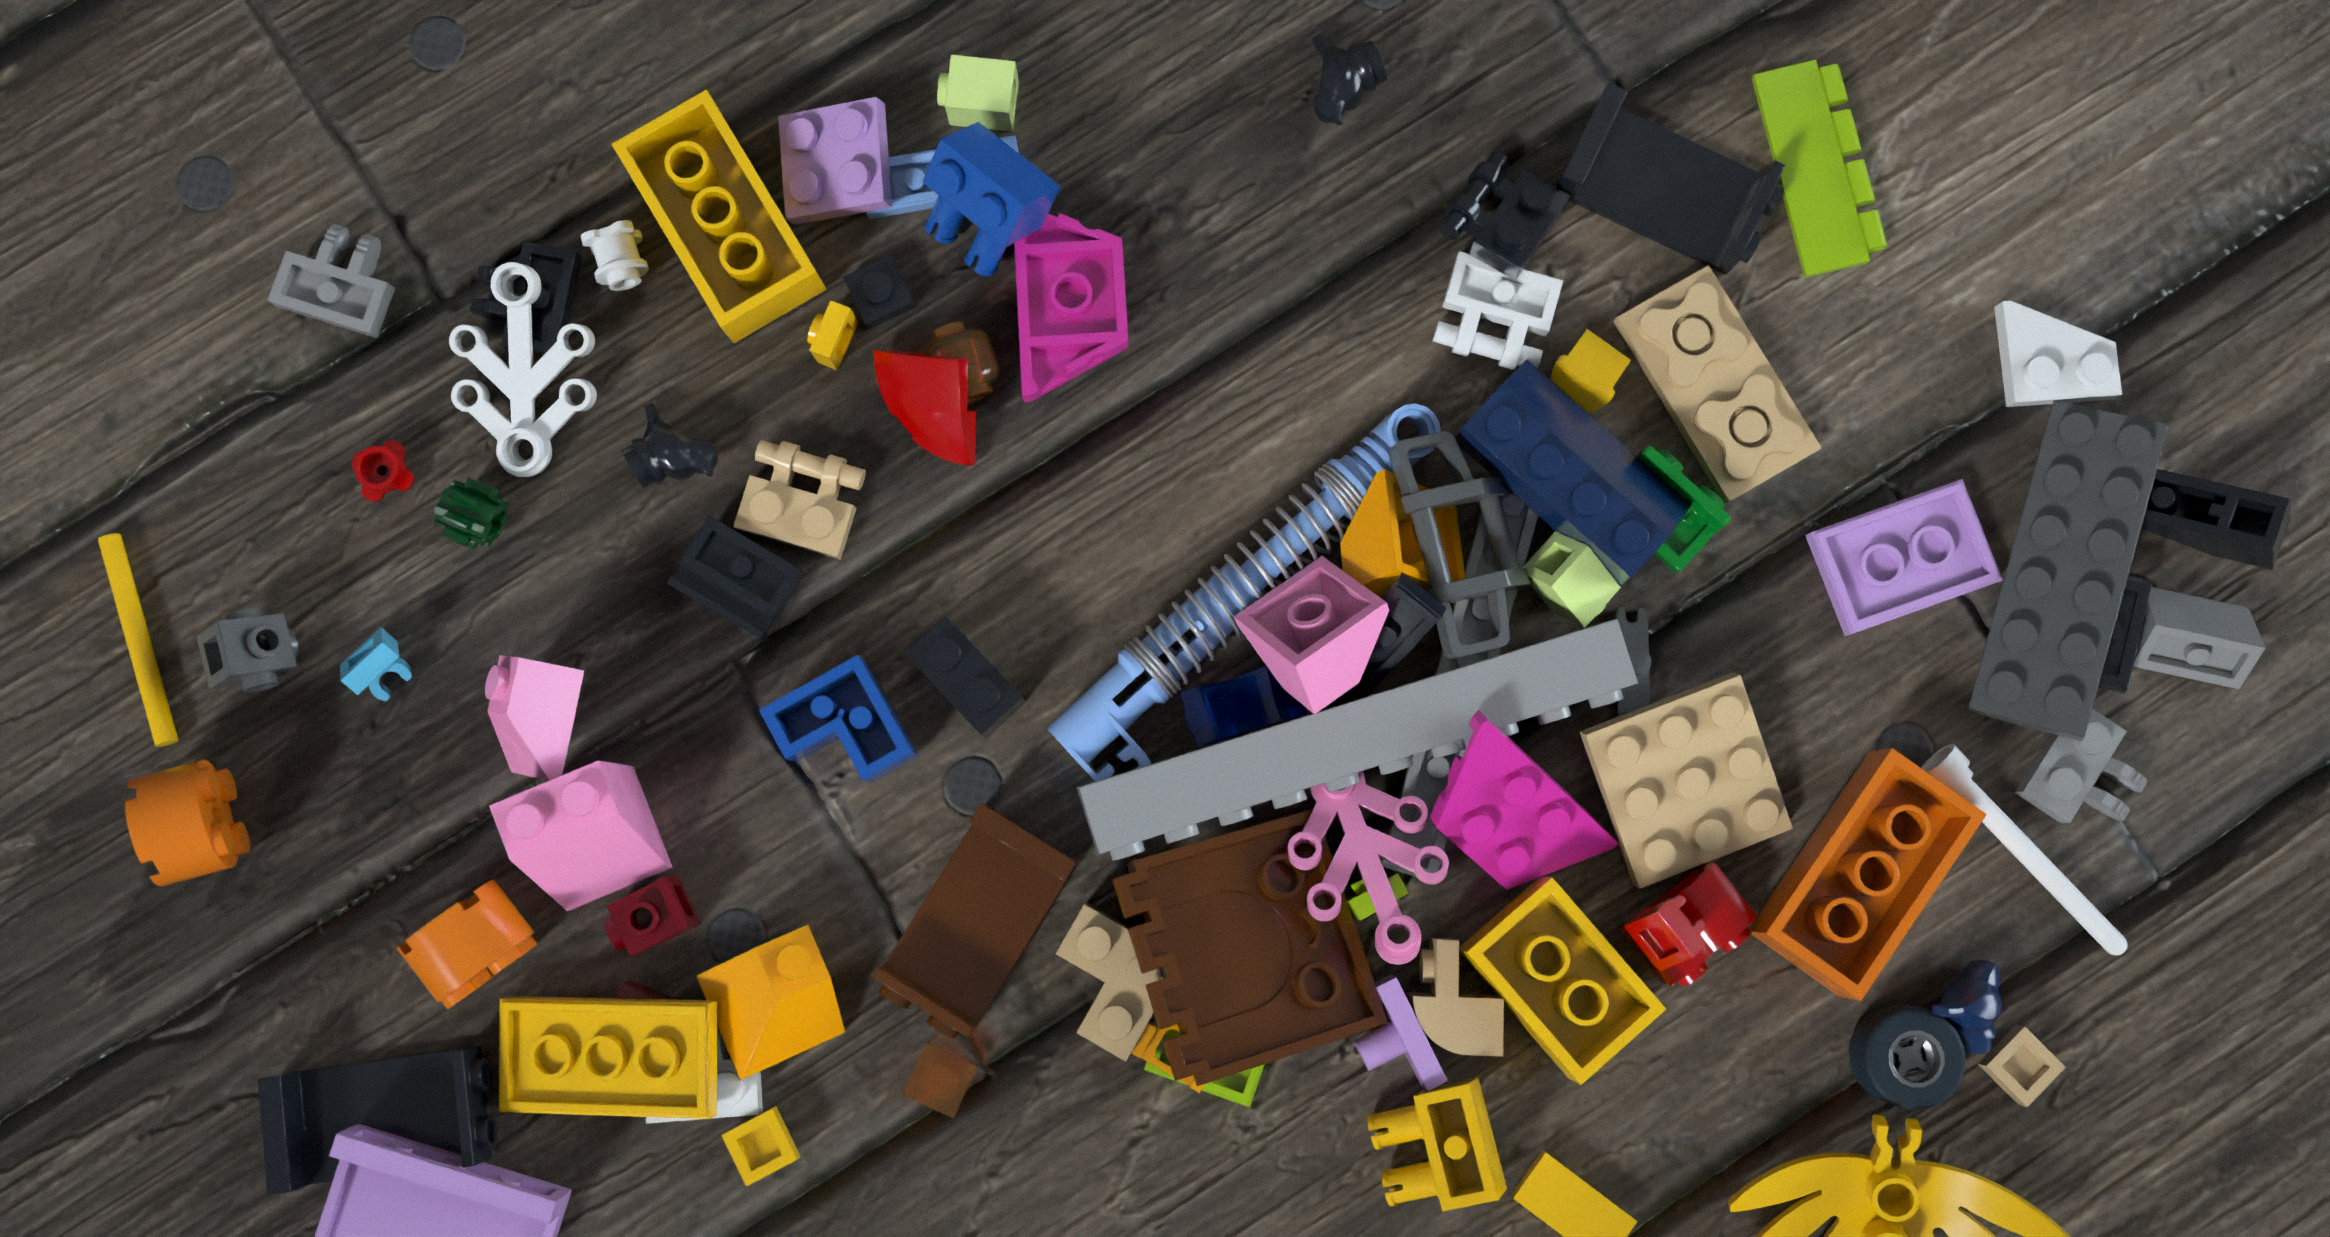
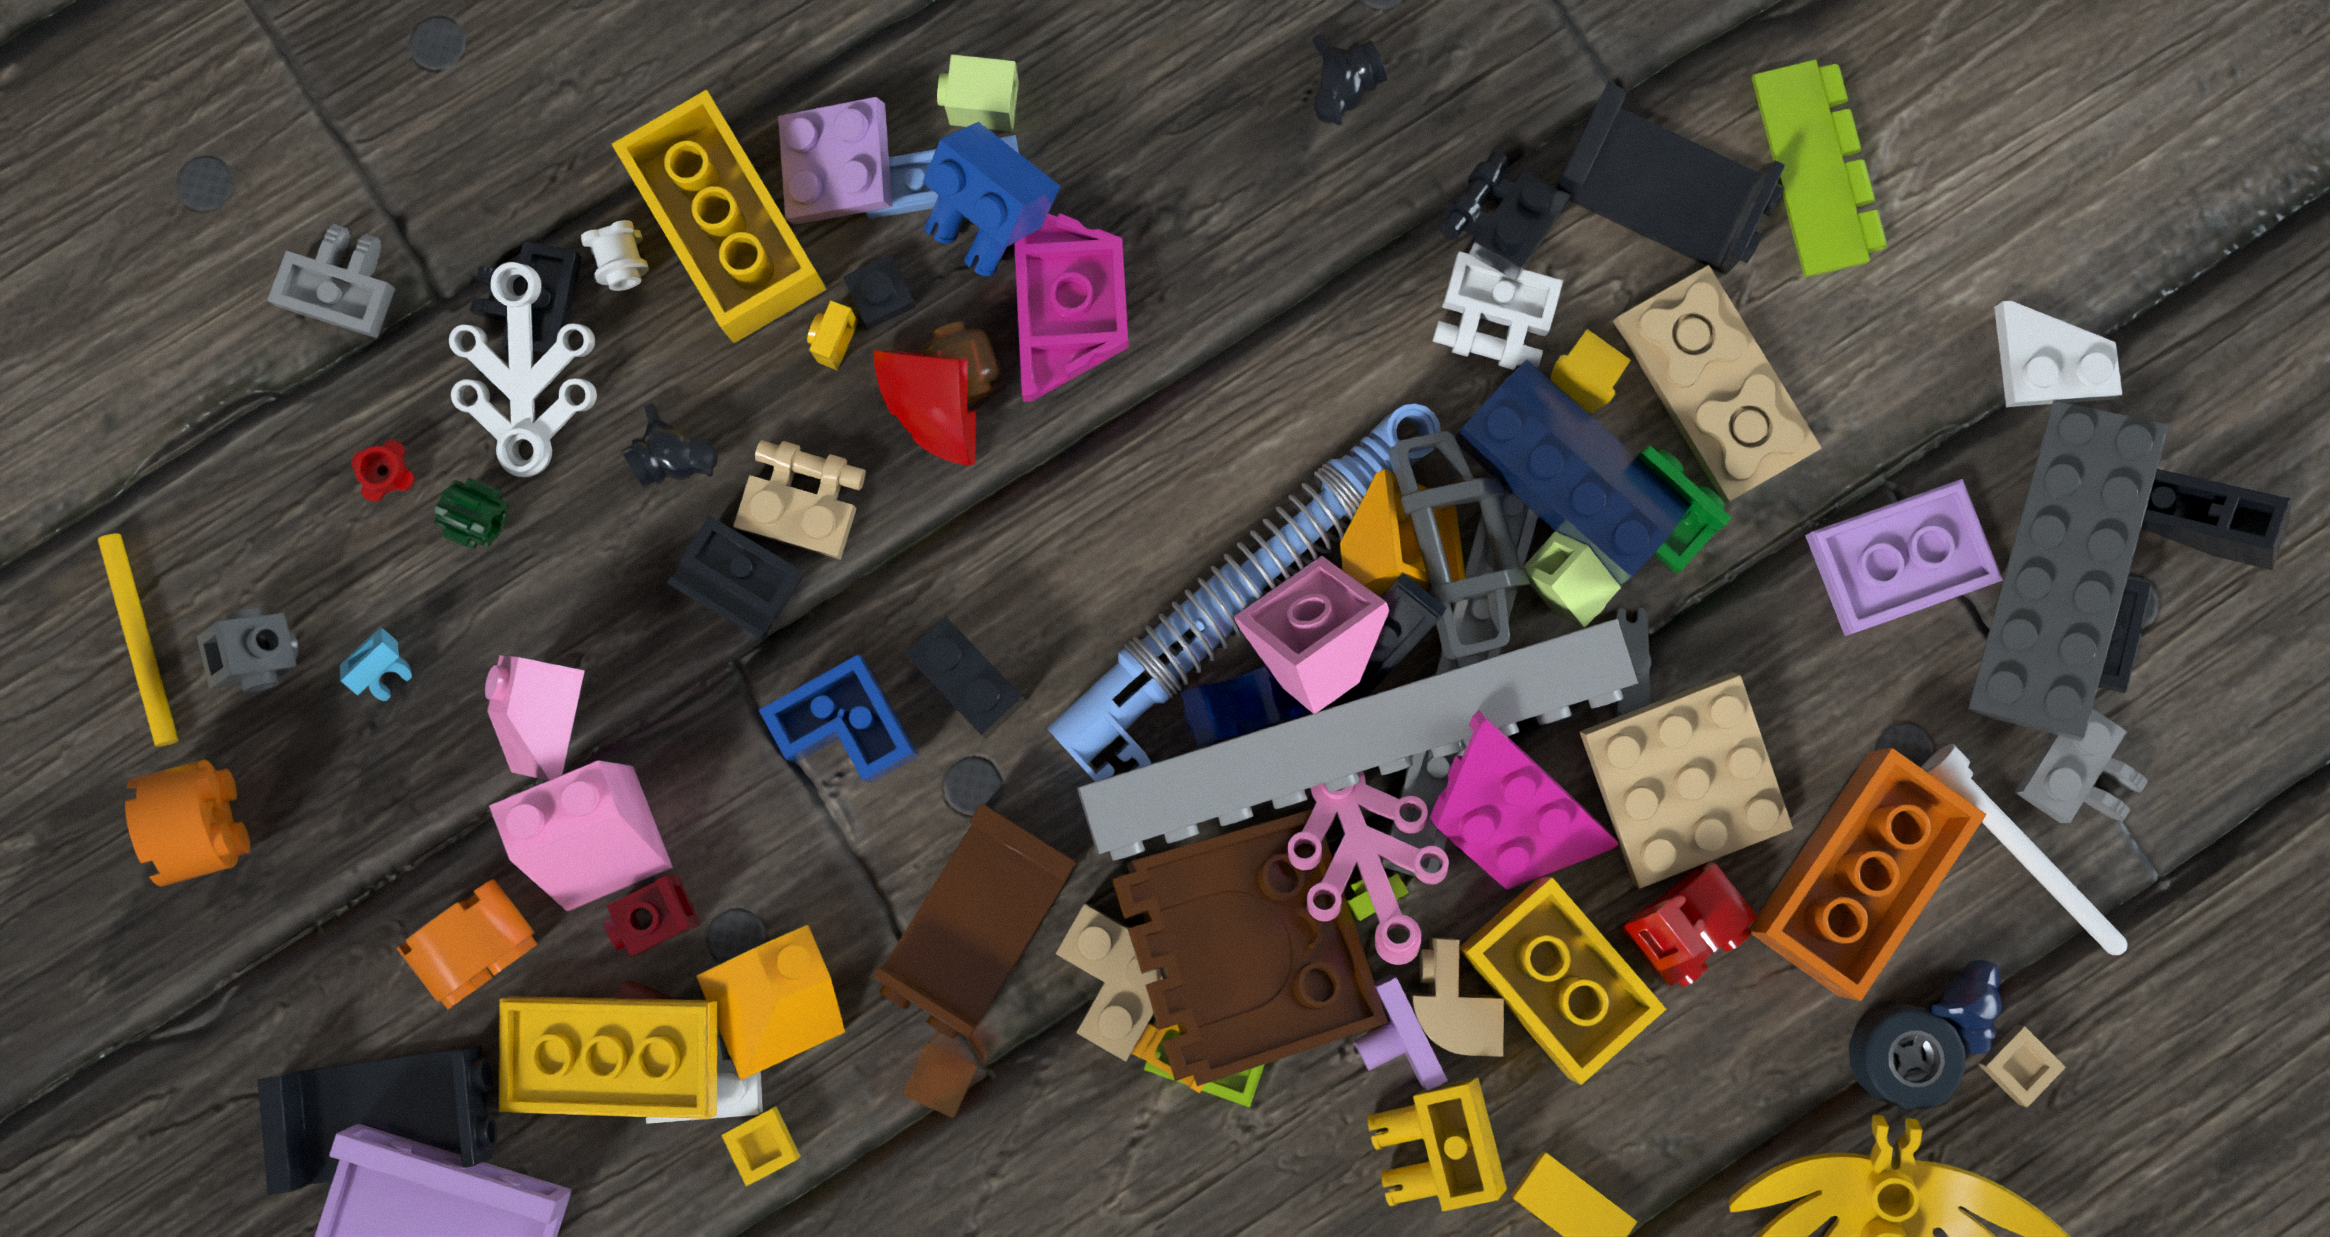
(2198, 639): light grey panel -> none

